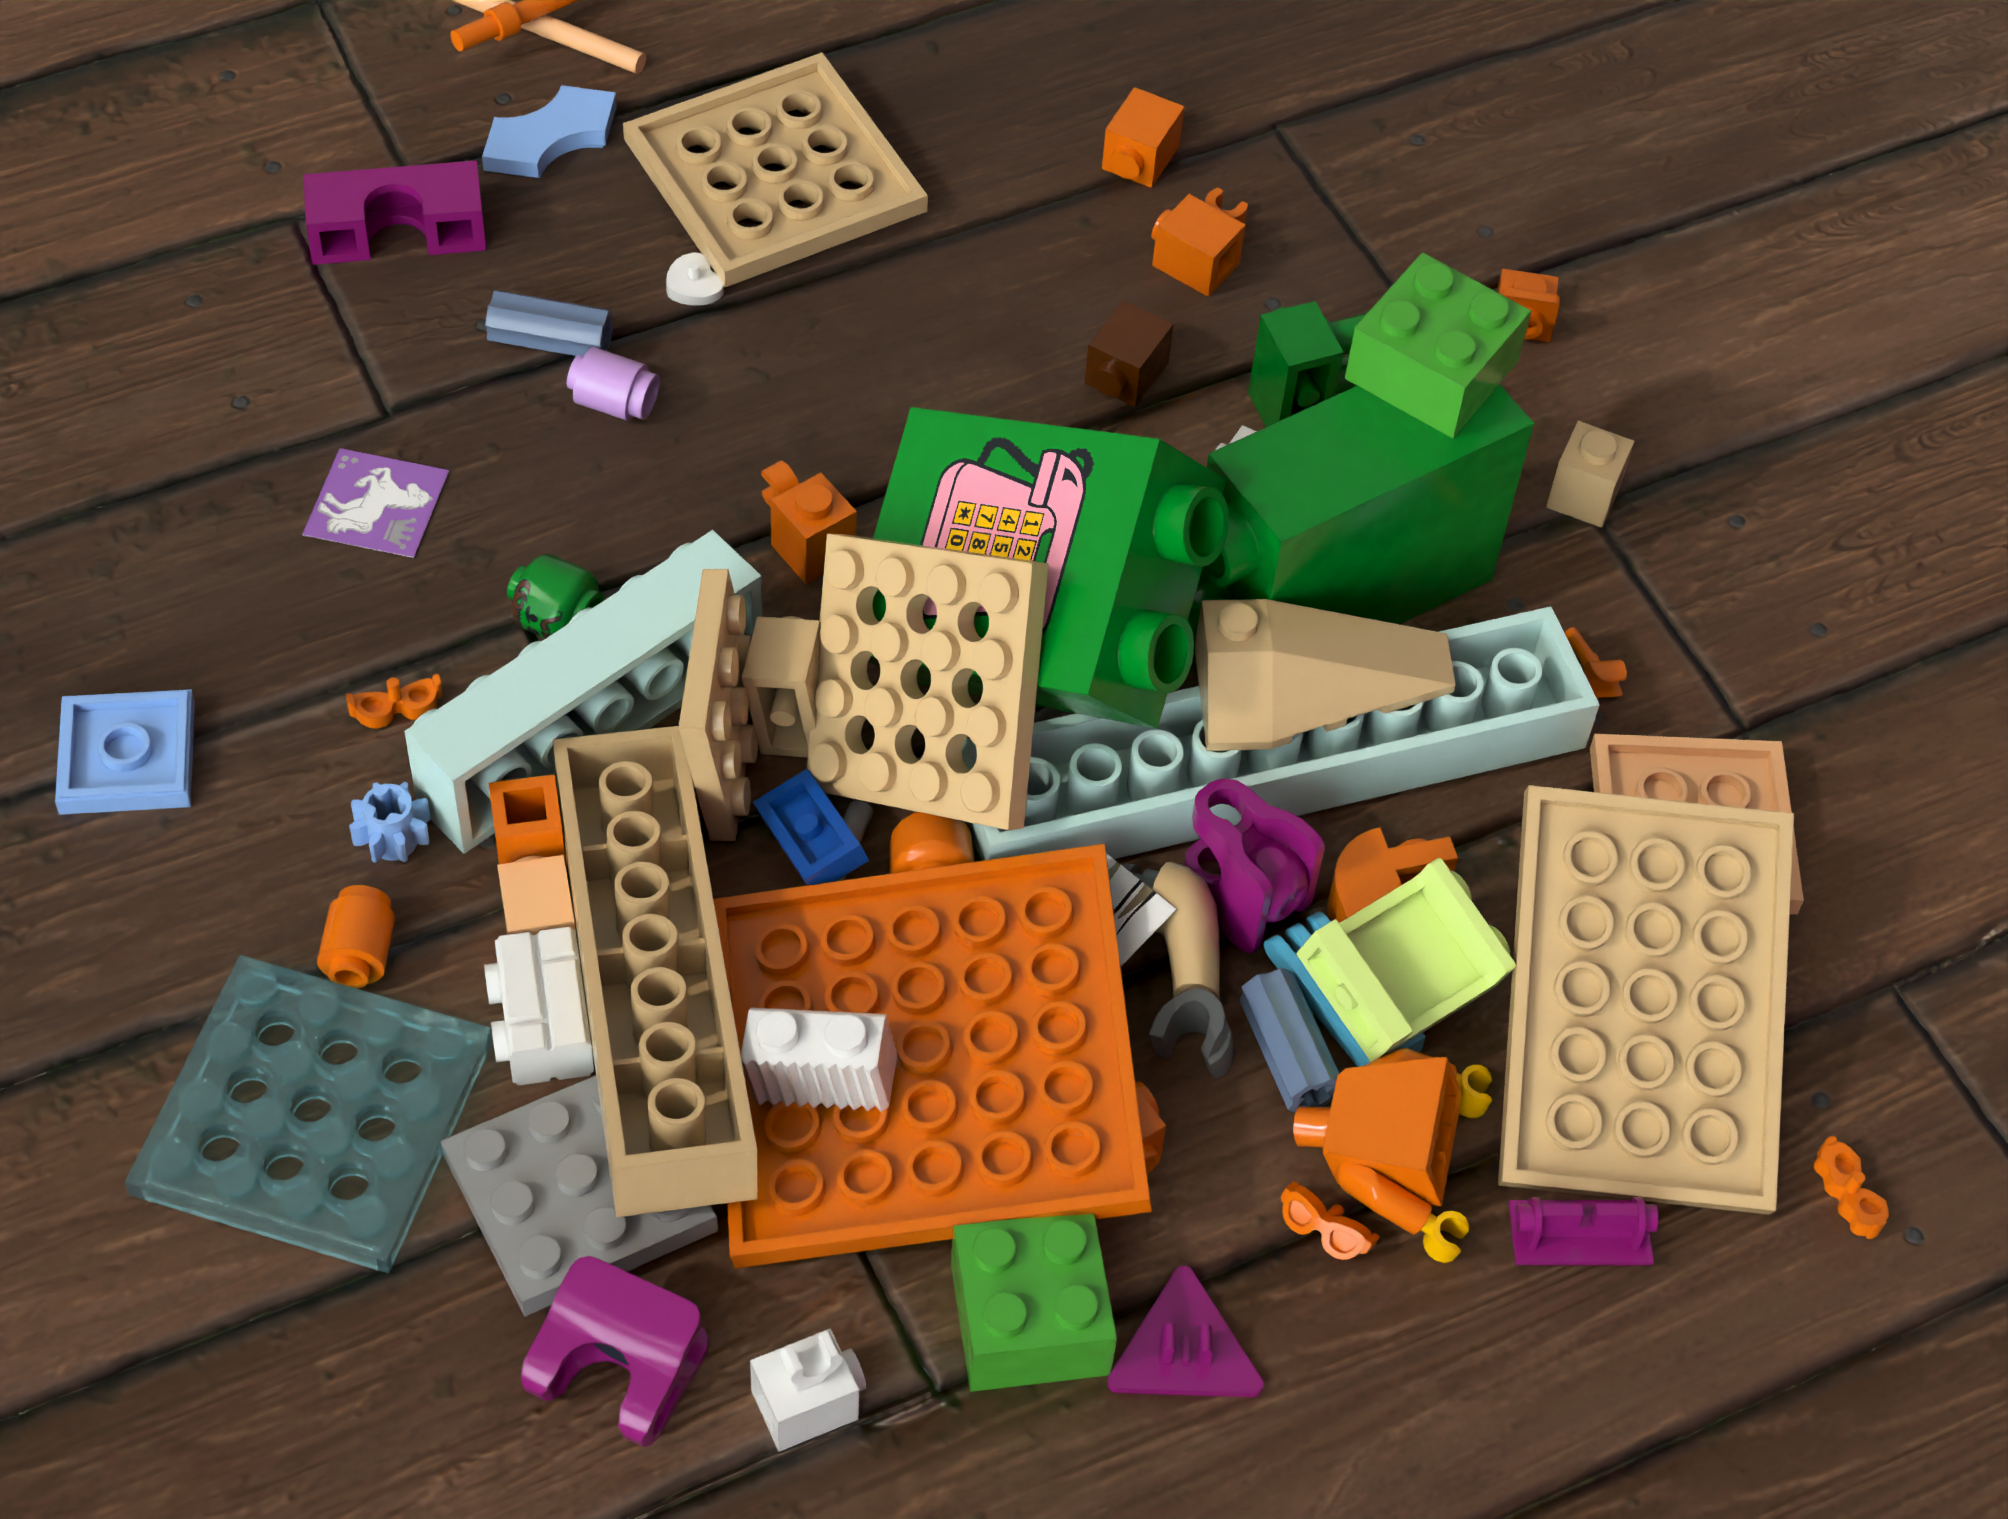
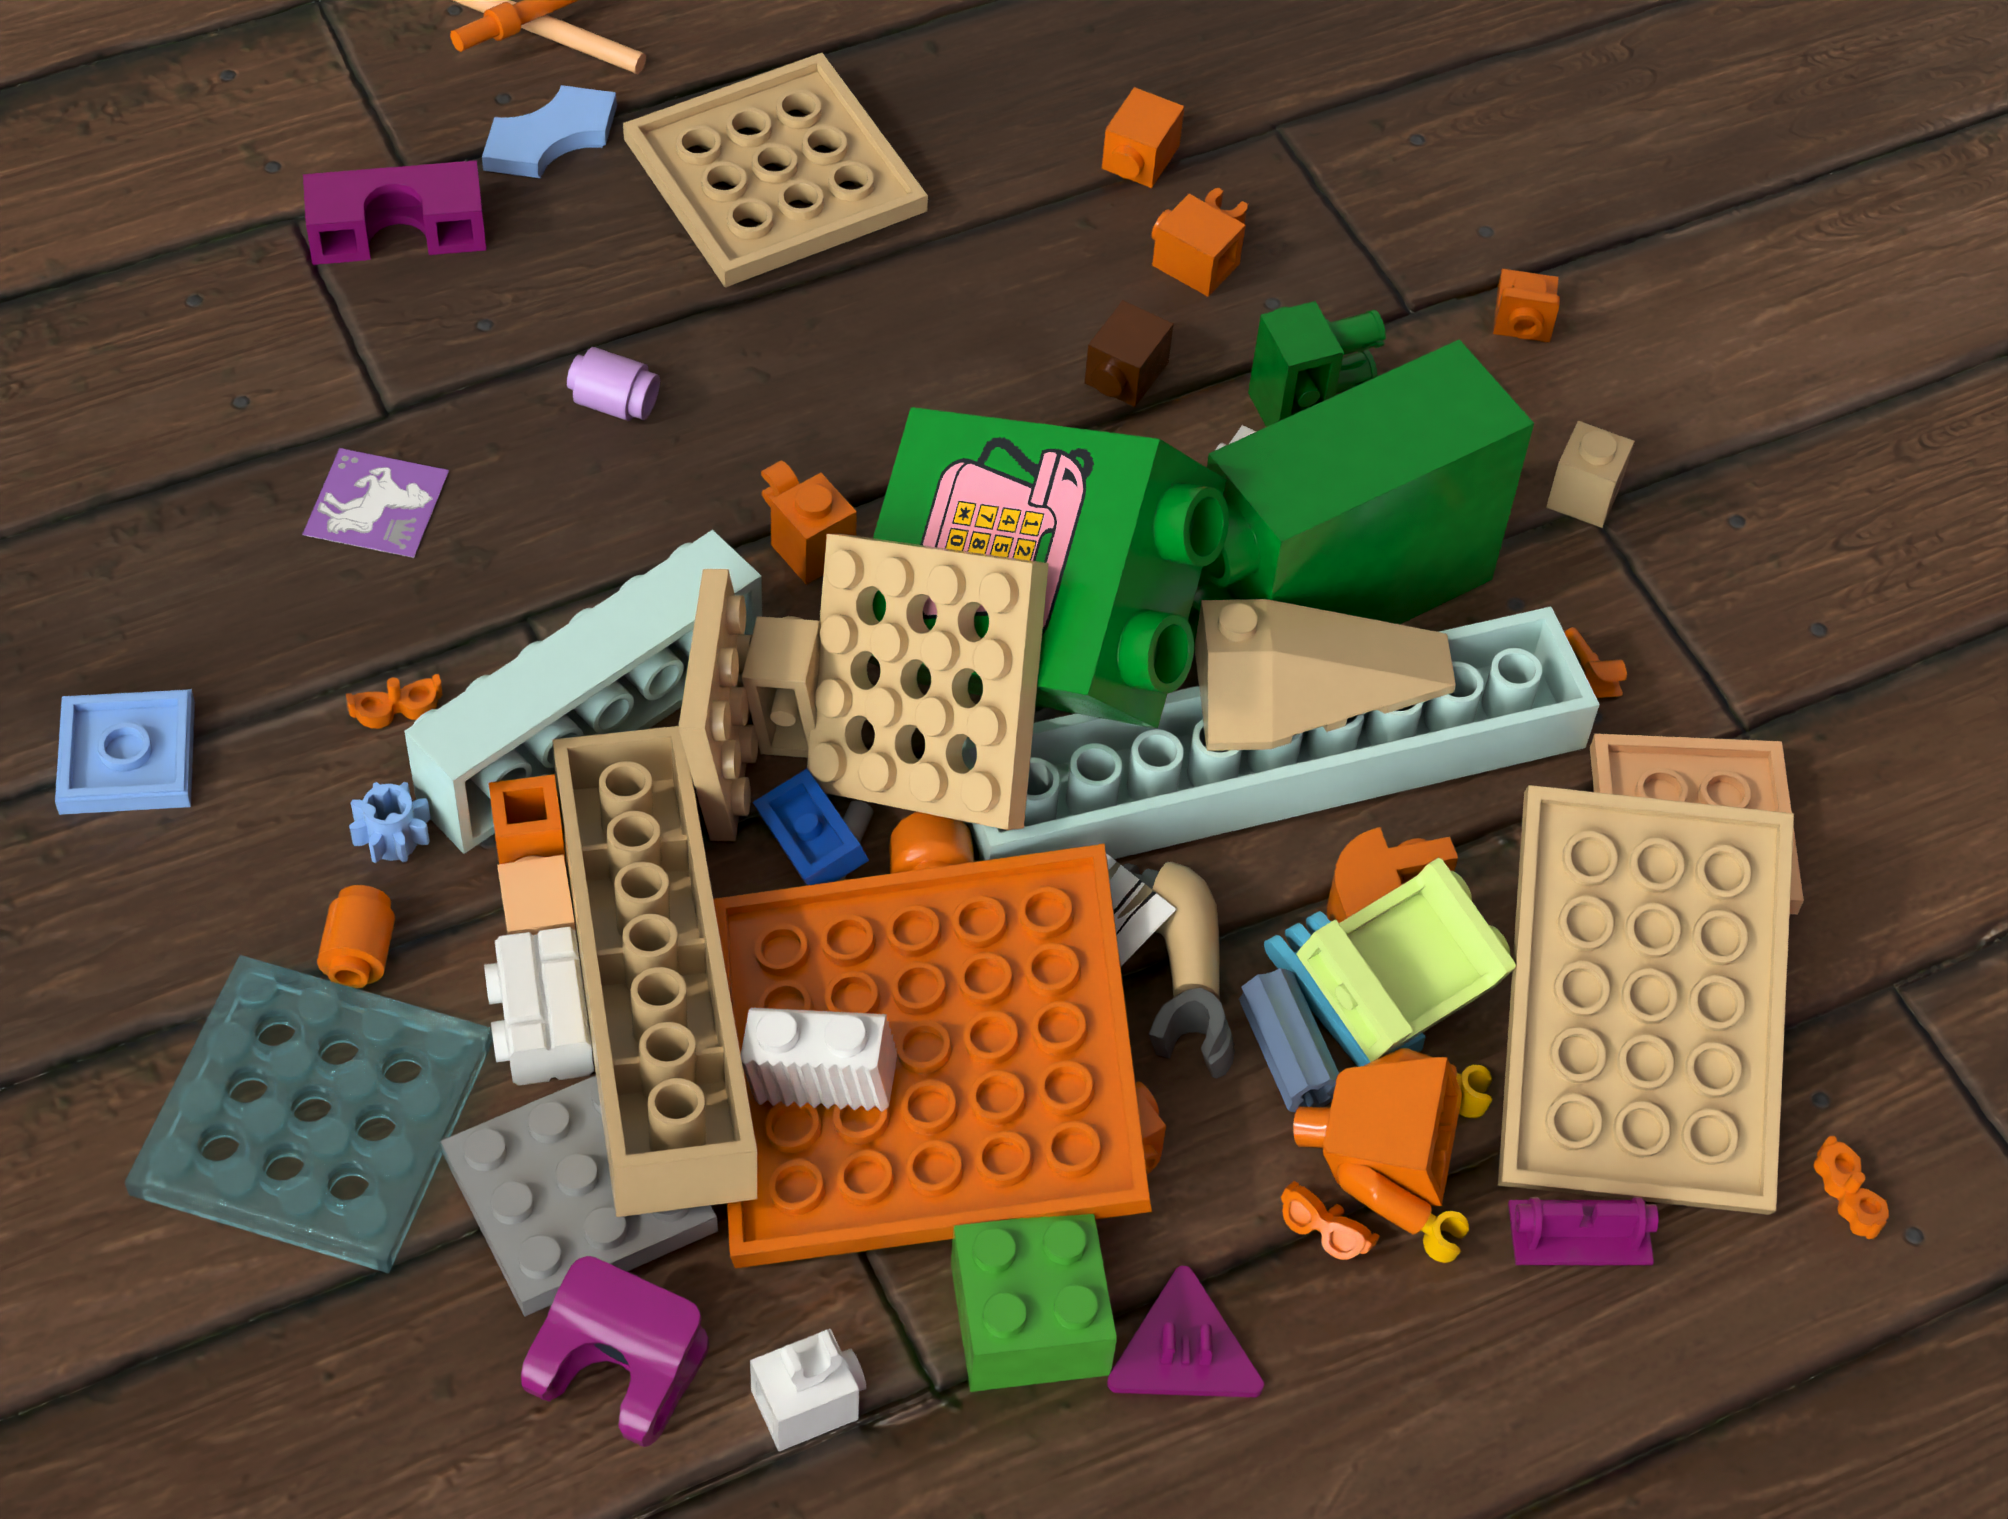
(547, 324): sand blue axle -> none
(551, 594): green head -> none
(692, 281): white piece -> none
(1264, 861): magenta piece -> none
(1437, 344): bright green brick -> none

